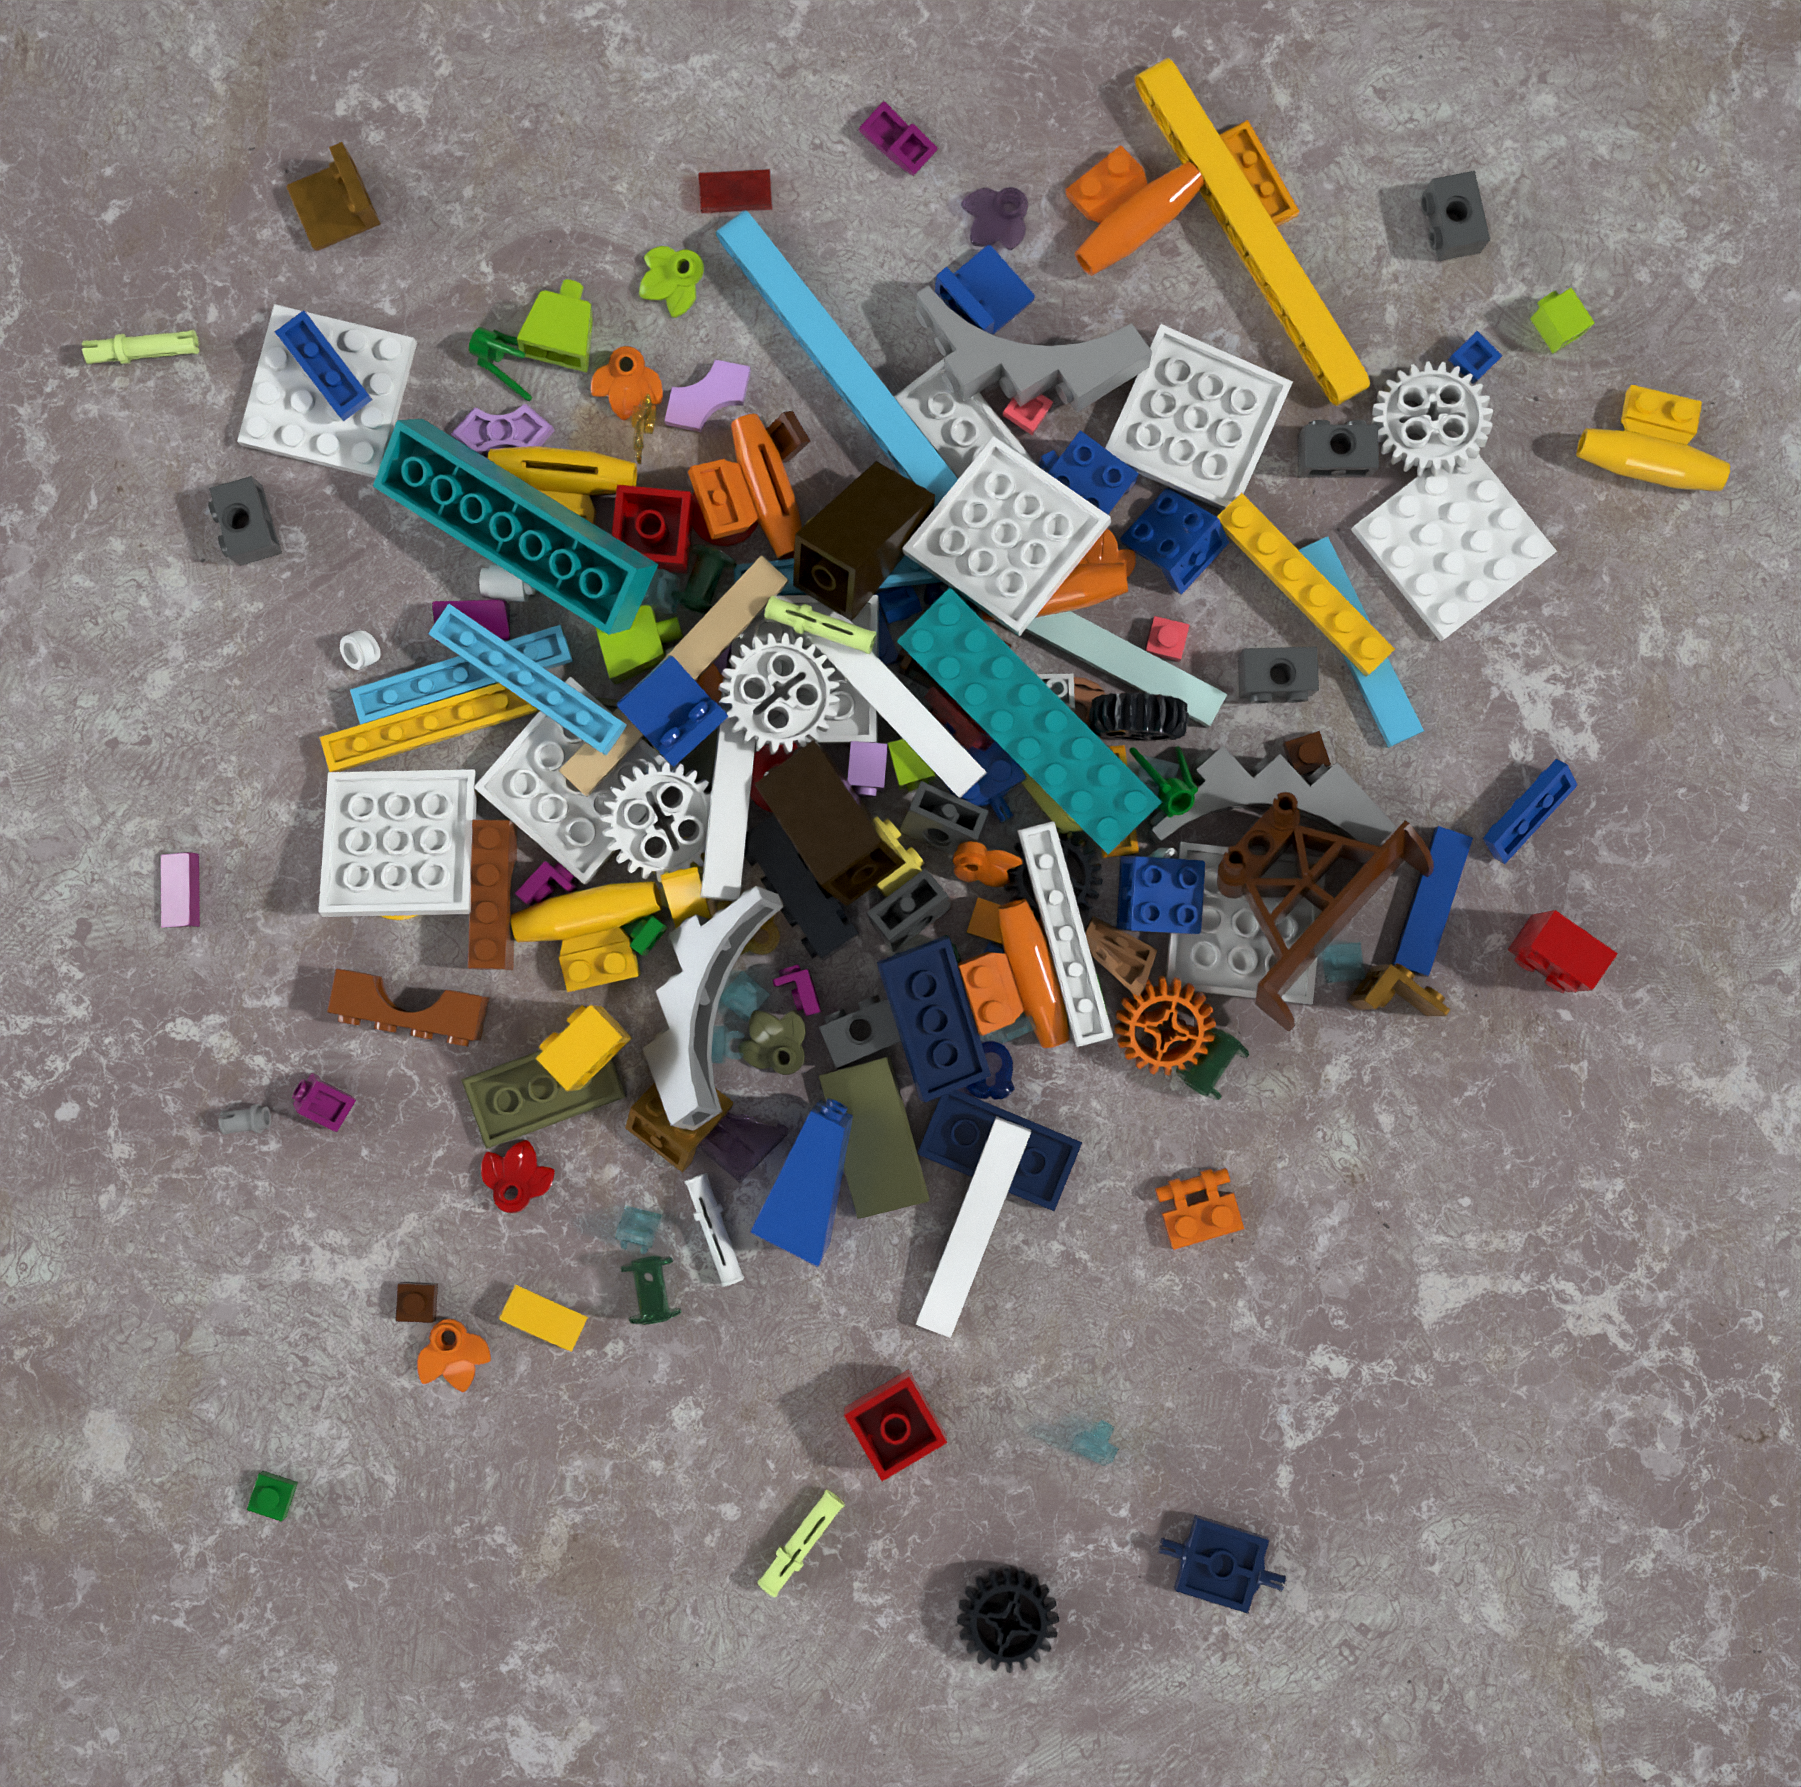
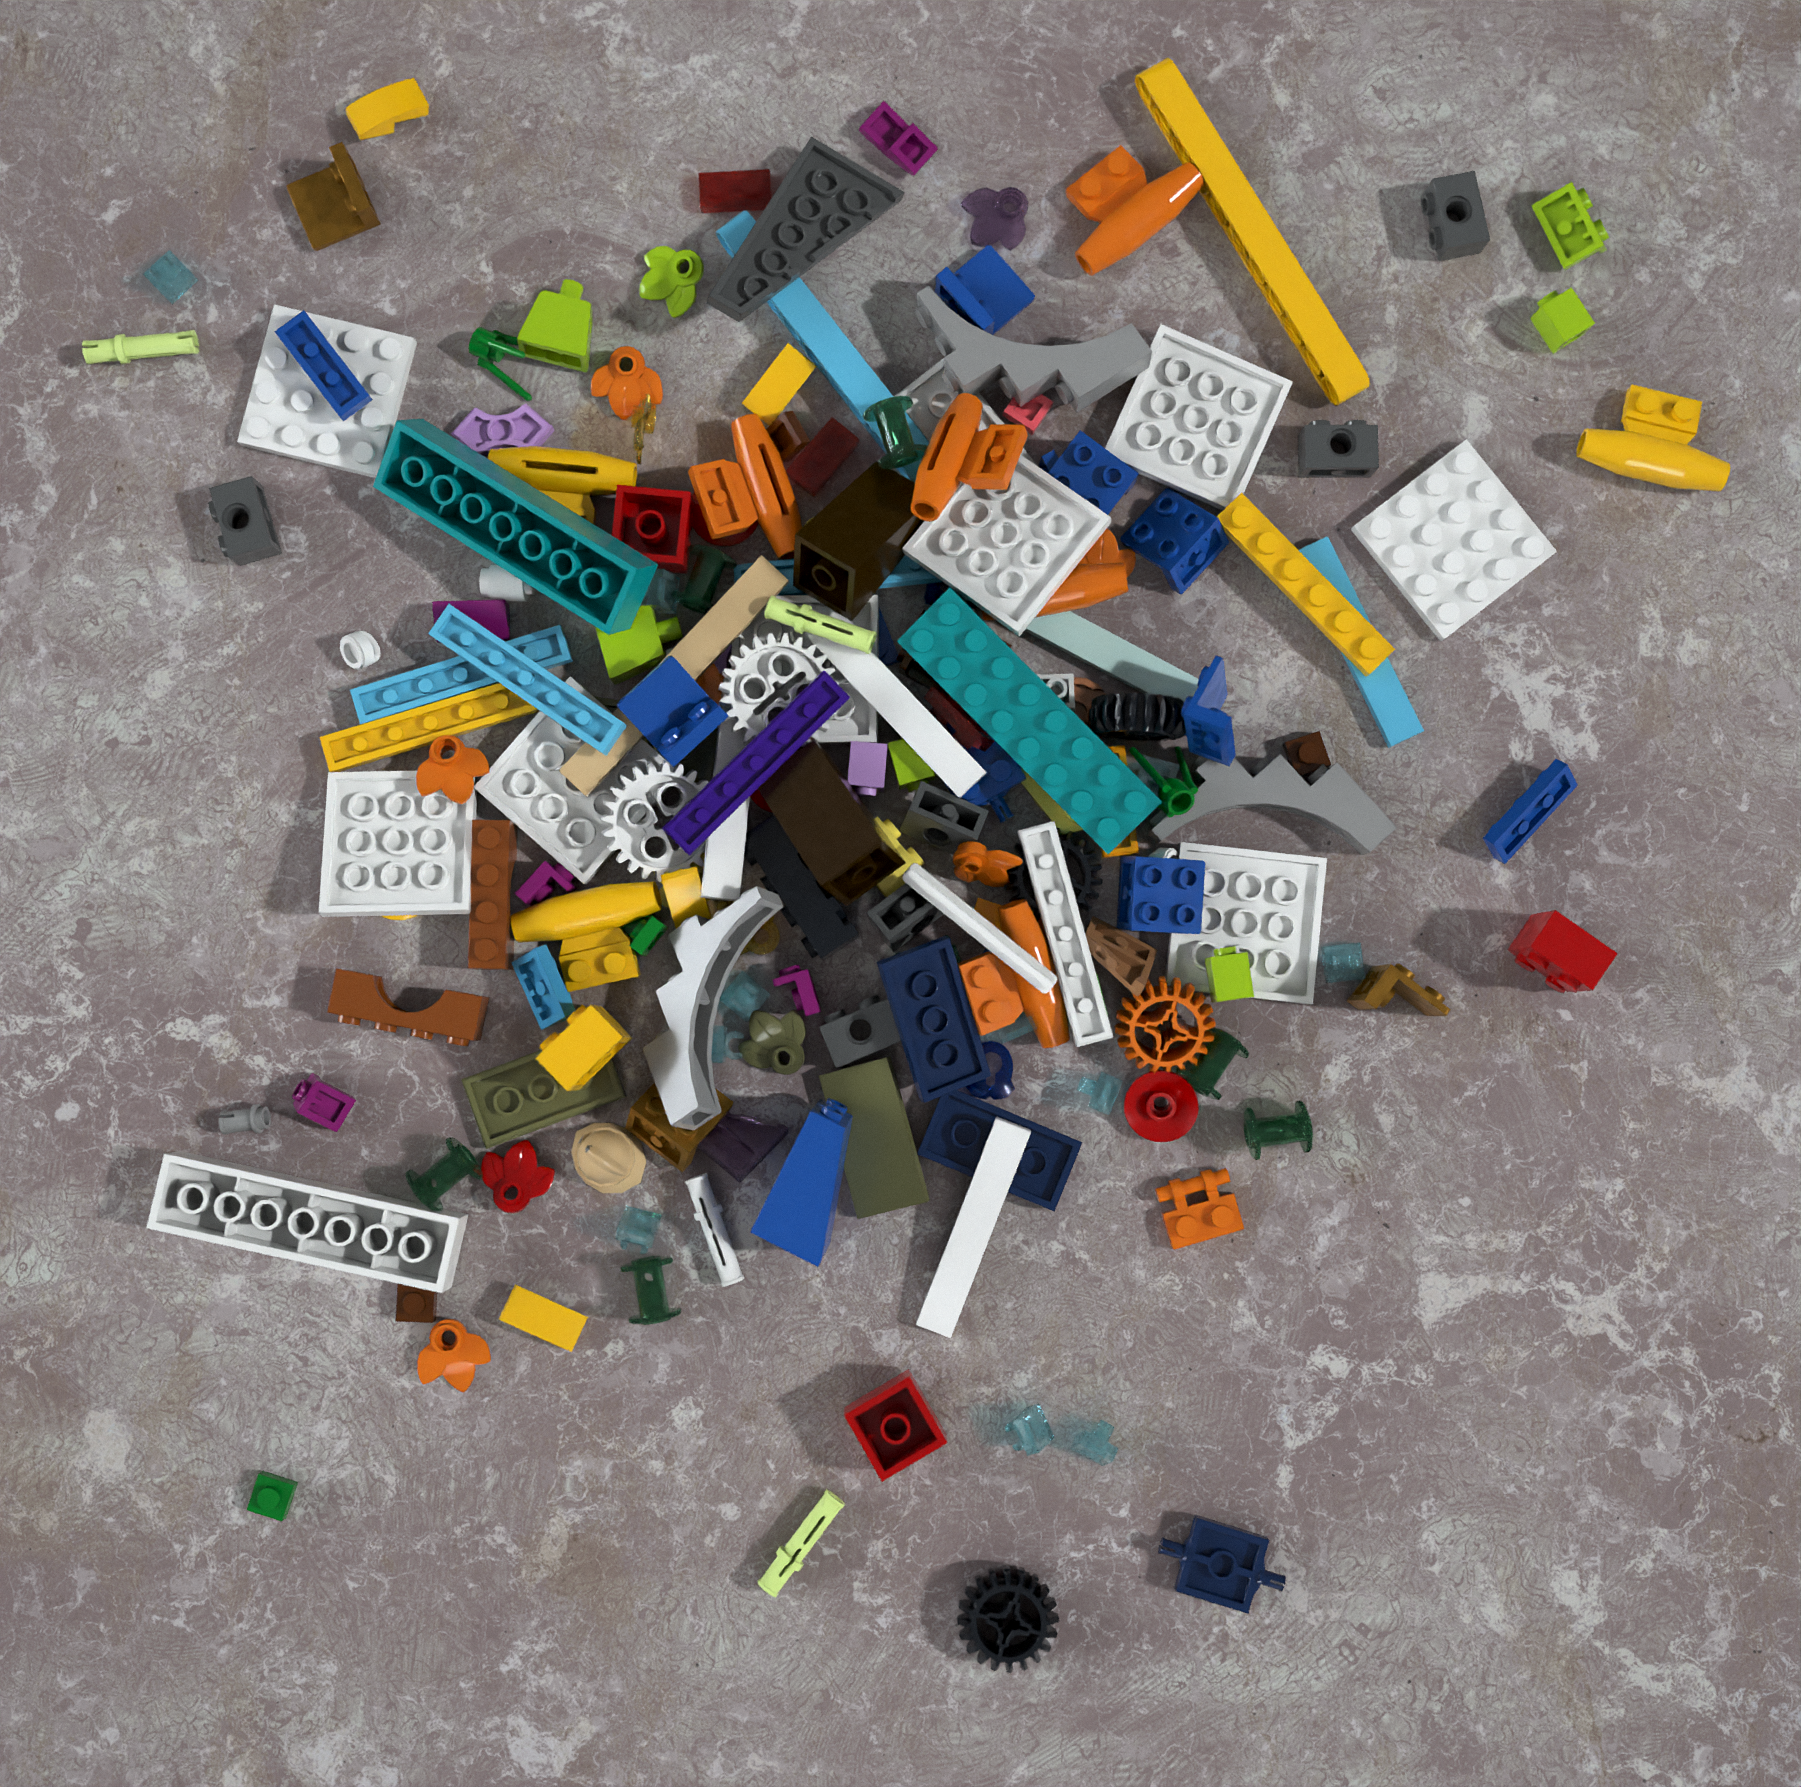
(170, 277): none -> clear light blue tile
(180, 890): slope -> none
(307, 1221): none -> white brick
(381, 109): none -> yellow slope
(446, 1173): none -> clear green hose
(451, 774): none -> orange plate
(544, 987): none -> dark azure bracket
(608, 1157): none -> tan piece
(694, 404): lavender tile -> none
(756, 762): none -> dark purple tile
(779, 384): none -> yellow slope
(807, 219): none -> dark grey wing
(822, 457): none -> clear red plate
(895, 432): none -> clear green hose
(899, 603): blue plate -> none
(965, 455): none -> orange plate
(979, 928): none -> white axle
(1032, 1430): none -> clear light blue tile
(1102, 1092): none -> clear light blue tile
(1156, 1122): none -> red dish
(1167, 638): coral plate -> none
(1206, 726): none -> blue bracket
(1228, 975): none -> lime brick
(1260, 172): light orange tile -> none
(1276, 830): reddish brown piece -> none
(1278, 1130): none -> clear green hose
(1297, 663): dark grey brick -> none
(1432, 902): blue tile -> none
(1436, 447): white gear -> none
(1475, 357): blue plate -> none
(1570, 226): none -> lime bracket

